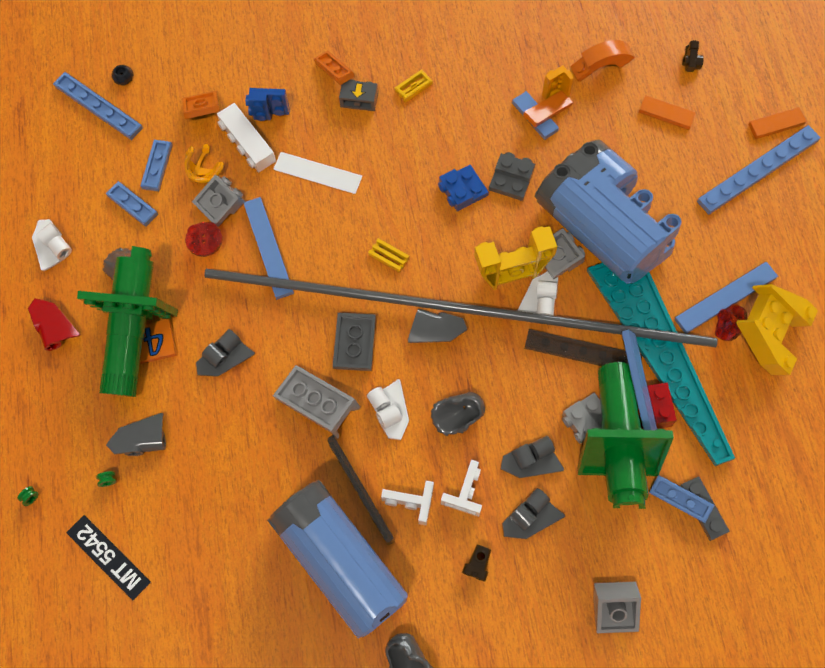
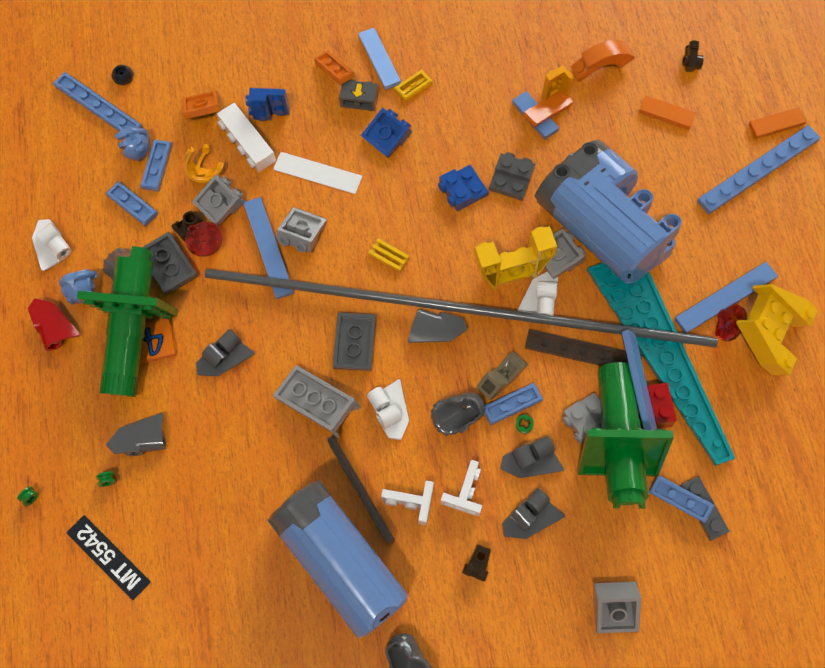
(75, 282): none -> medium blue helmet
(135, 143): none -> medium blue helmet
(170, 265): none -> dark grey plate
(189, 218): none -> dark brown plate
(300, 230): none -> light grey plate
(379, 58): none -> light blue tile
(386, 132): none -> blue plate
(500, 378): none -> dark tan brick
(512, 404): none -> medium blue tile
(526, 418): none -> green bush

